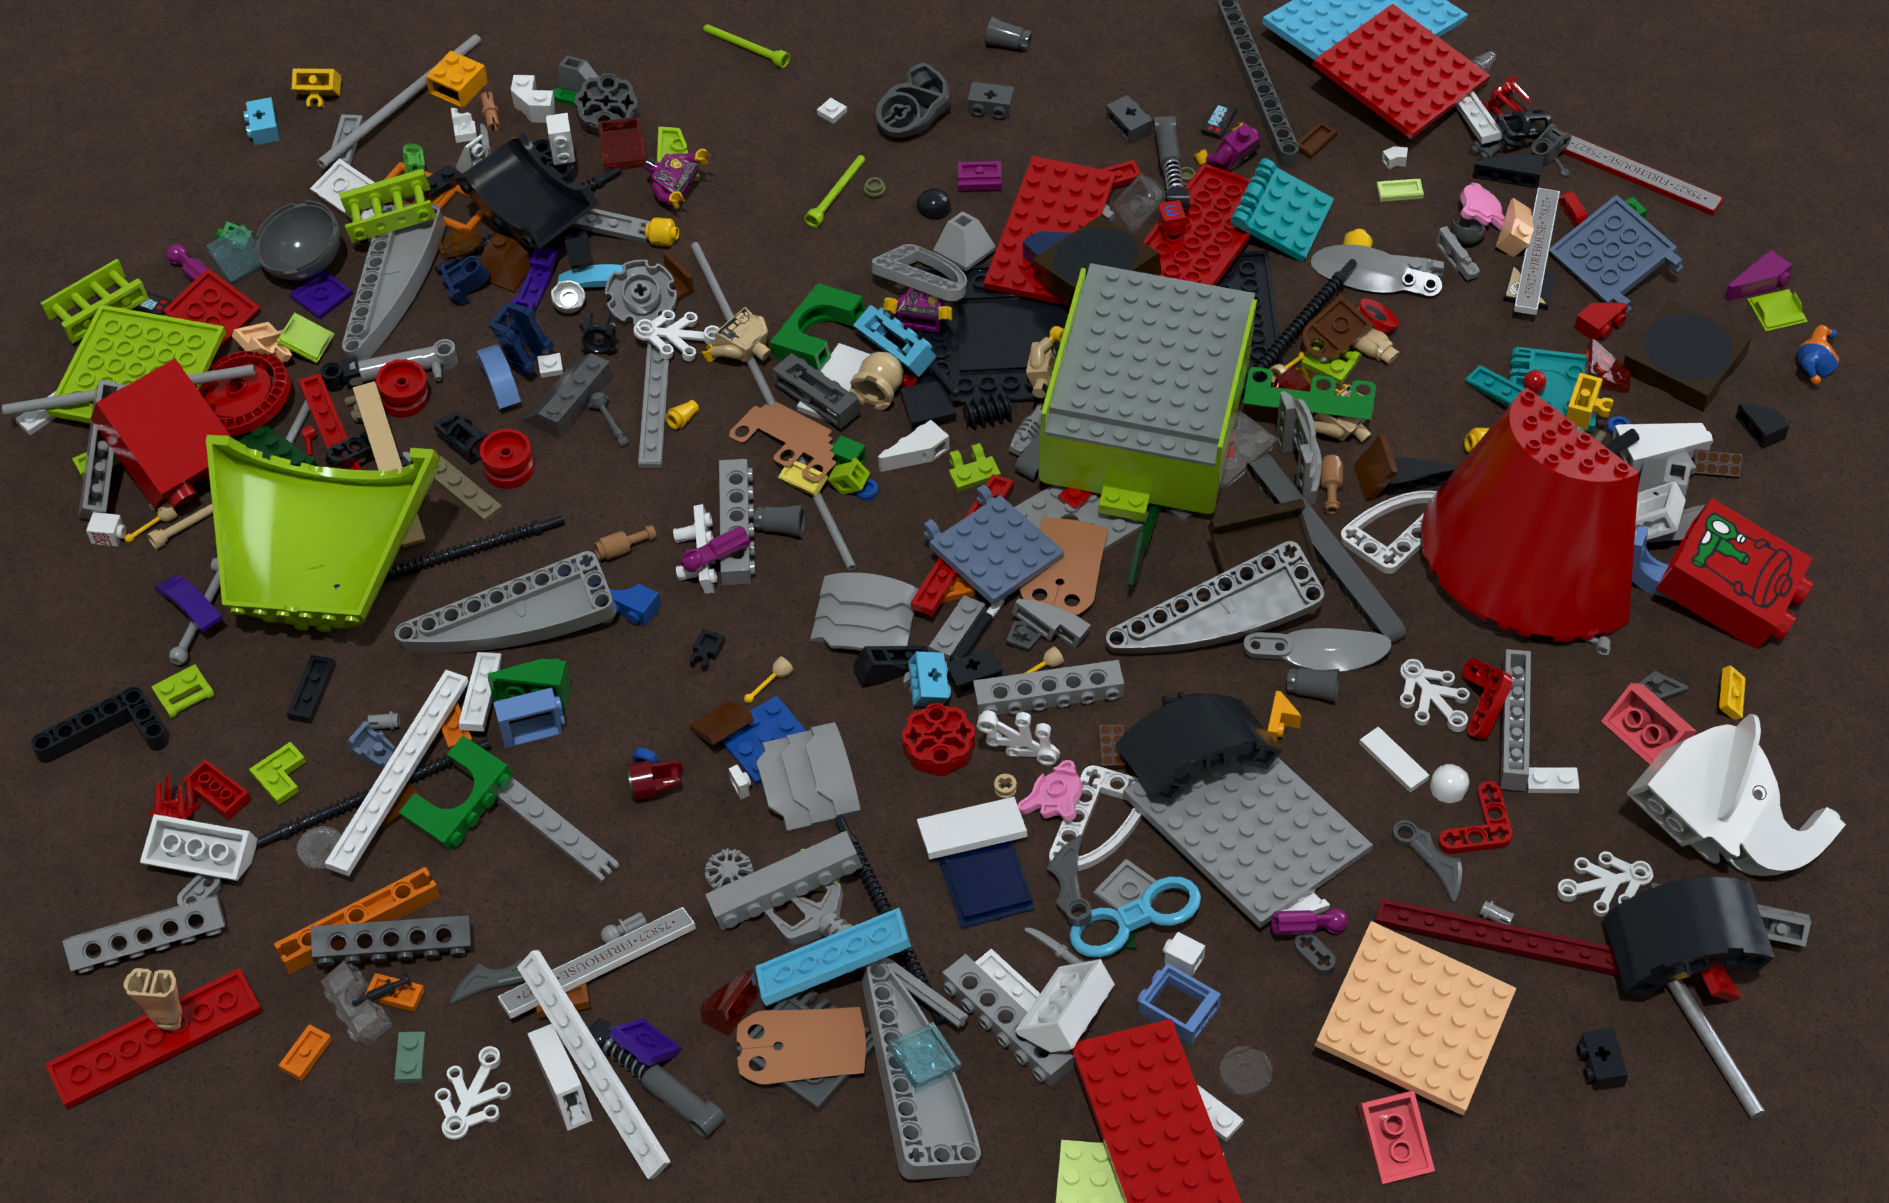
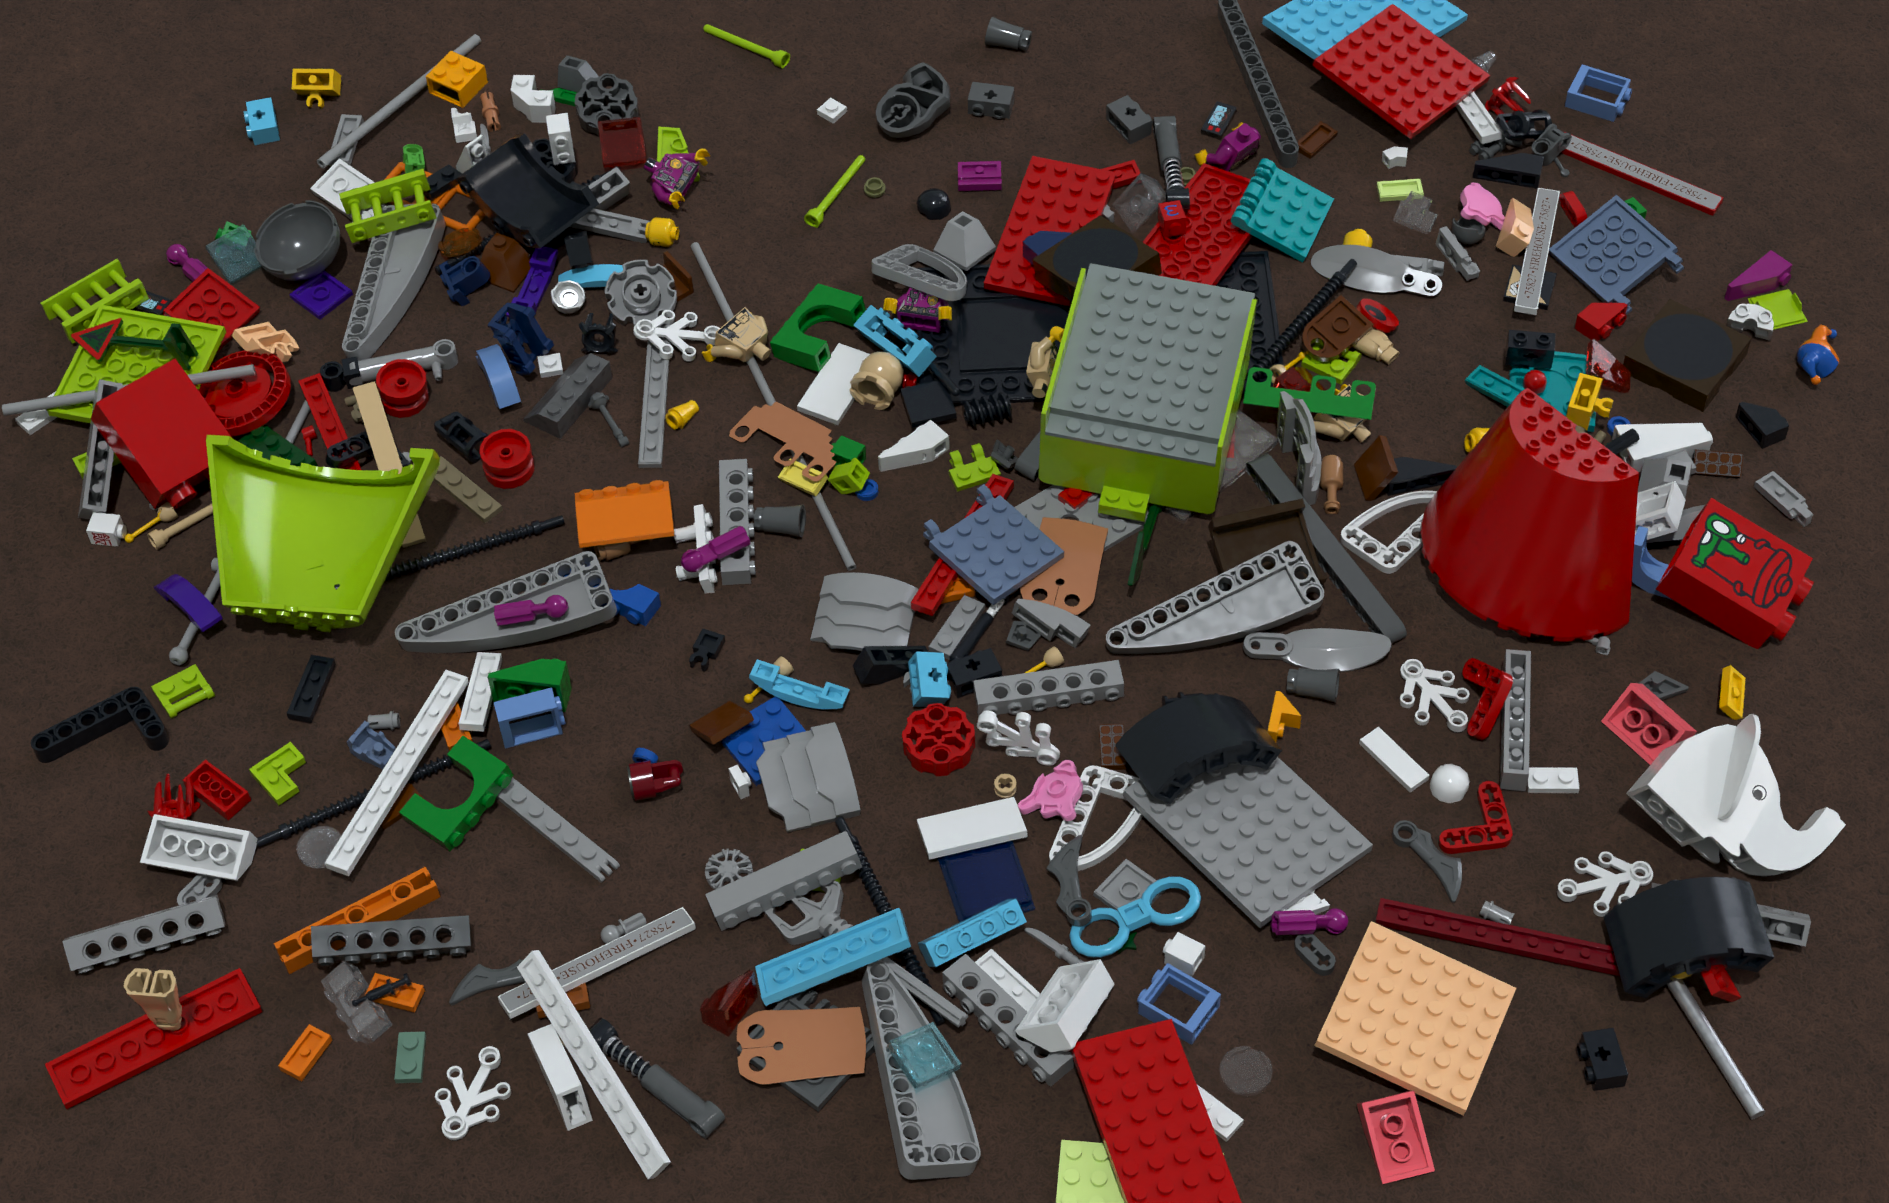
(100, 338): none -> dark green piece
(305, 337): lime piece -> none
(527, 610): none -> magenta piece
(610, 188): none -> light grey brick
(624, 514): none -> orange slope
(645, 1042): dark purple plate -> none
(796, 691): none -> medium azure slope
(816, 390): dark grey brick -> none
(972, 932): none -> medium azure brick
(1003, 455): none -> dark grey piece
(1027, 431): light grey hinge -> none
(1415, 213): none -> clear brick
(1530, 349): none -> black brick
(1603, 81): none -> medium blue window
(1753, 318): none -> white cylinder
(1784, 498): none -> light grey hinge

